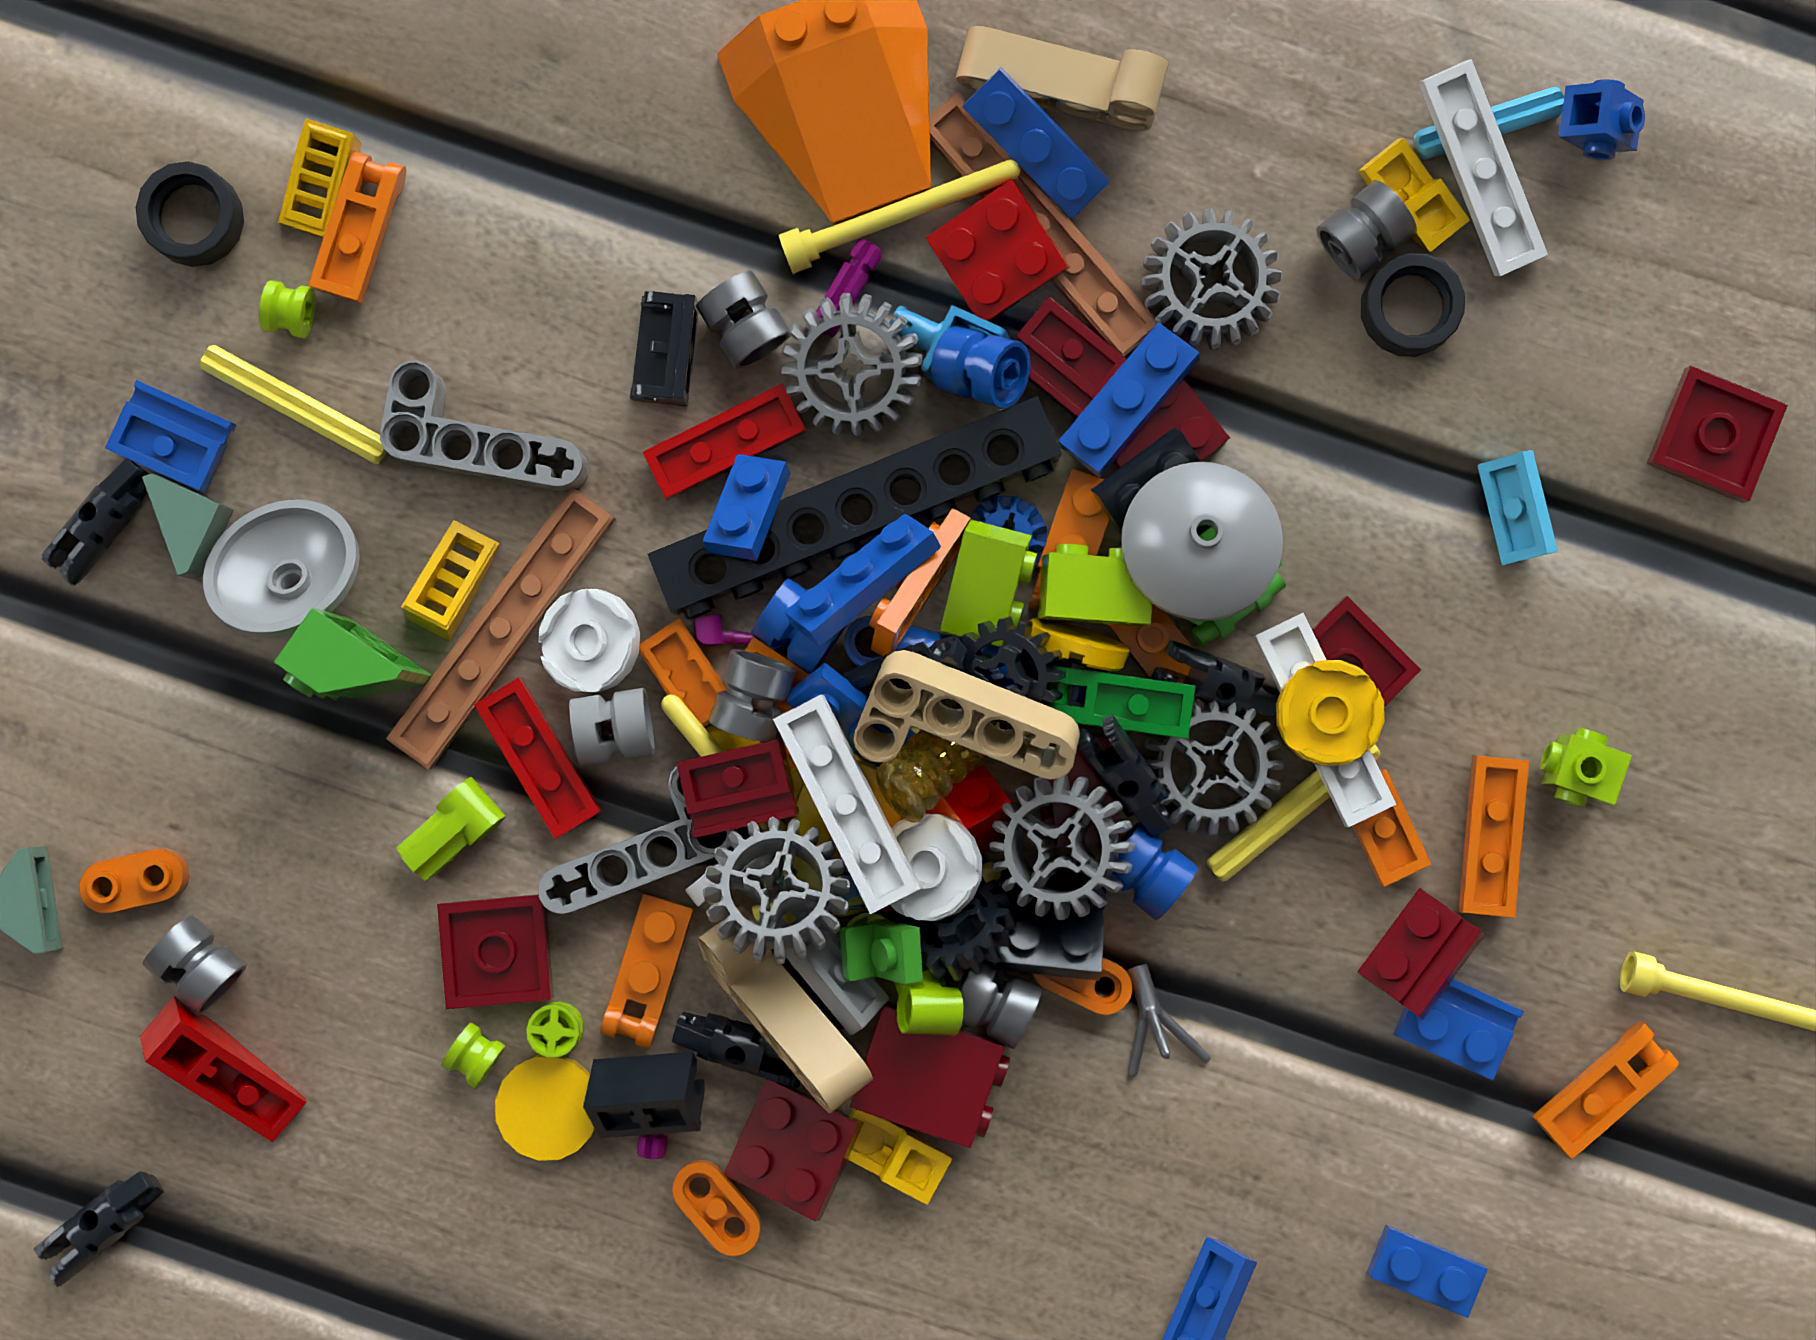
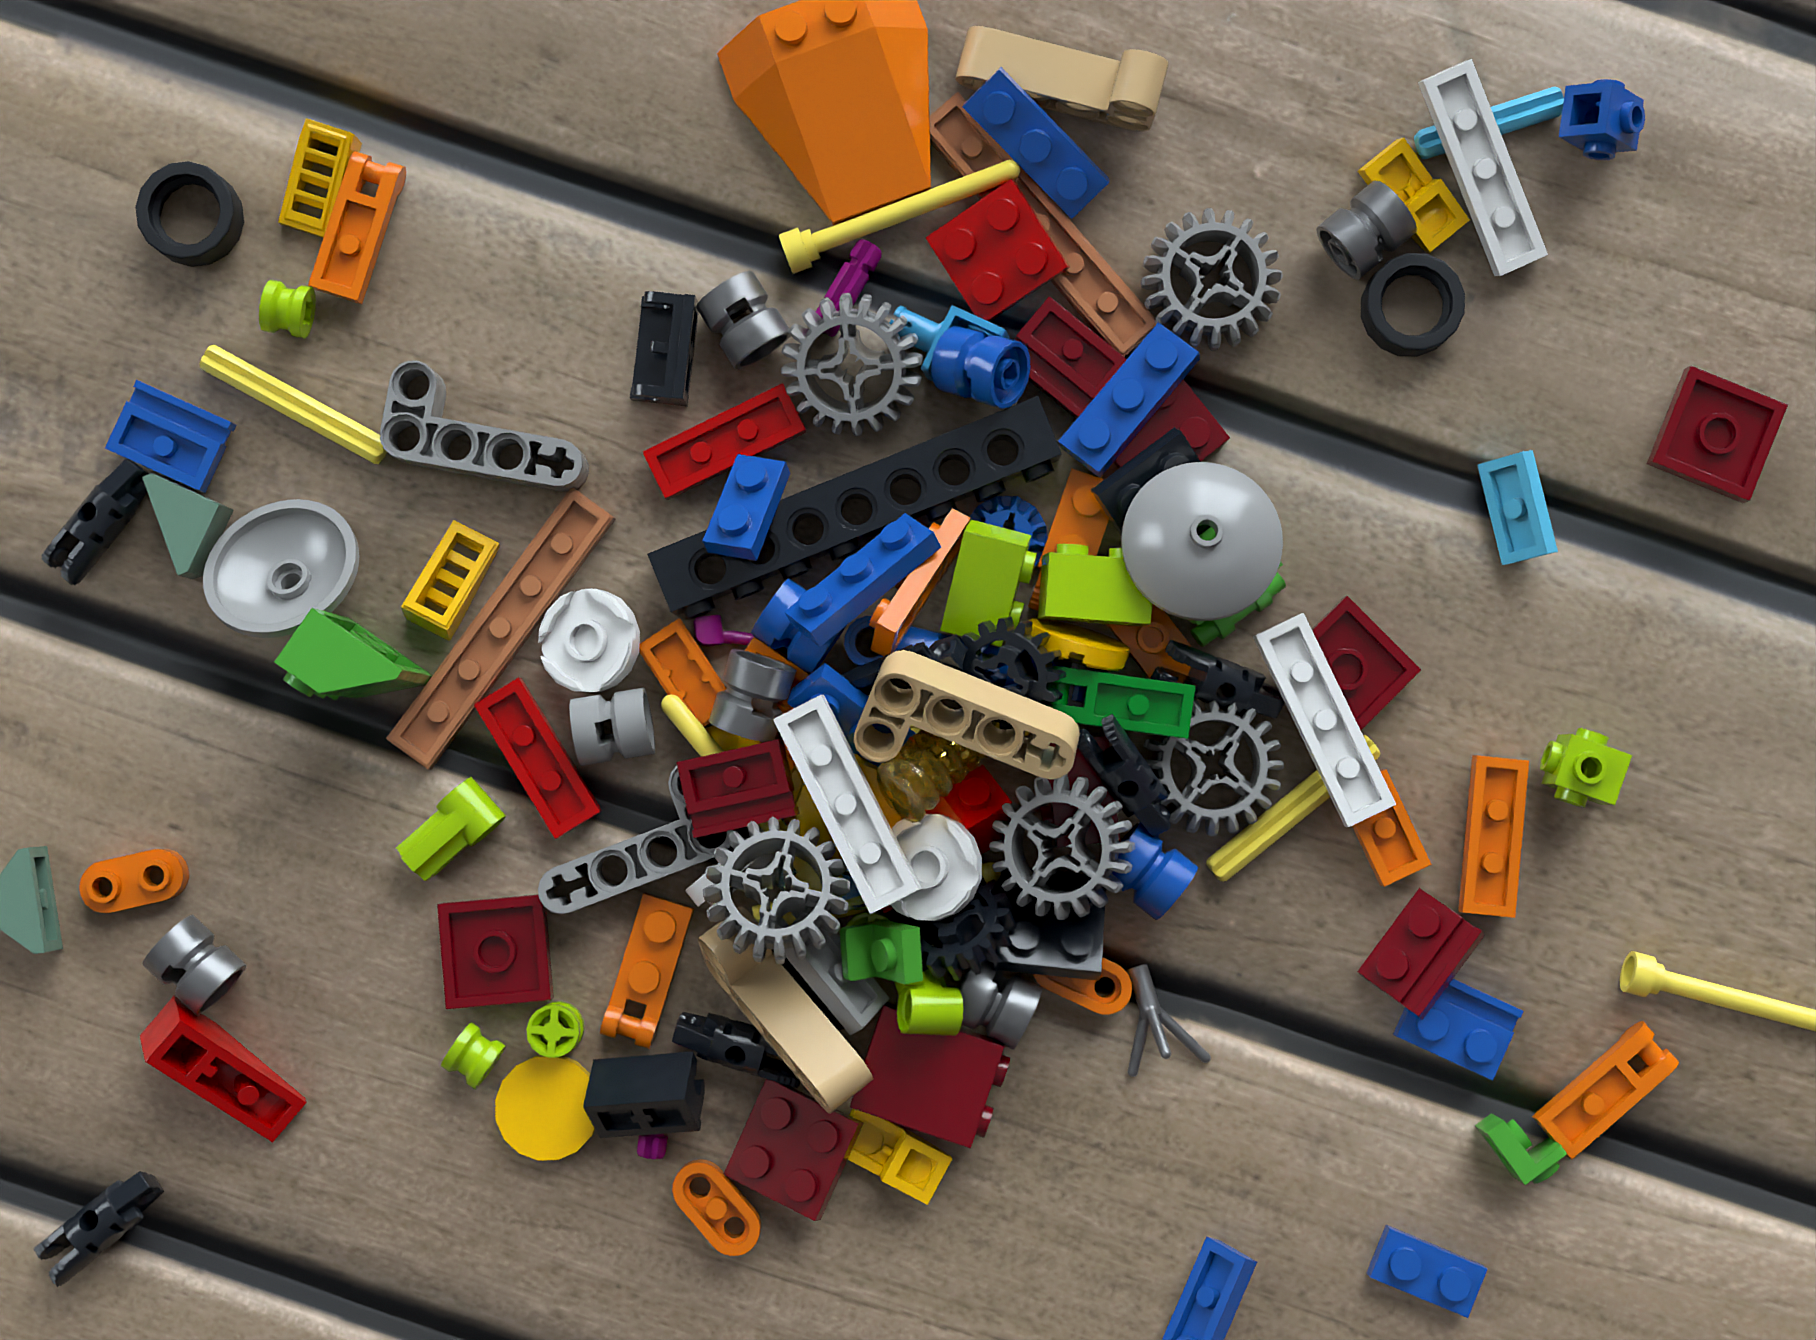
(1330, 713): yellow tile -> none
(1510, 1146): none -> bright green bracket

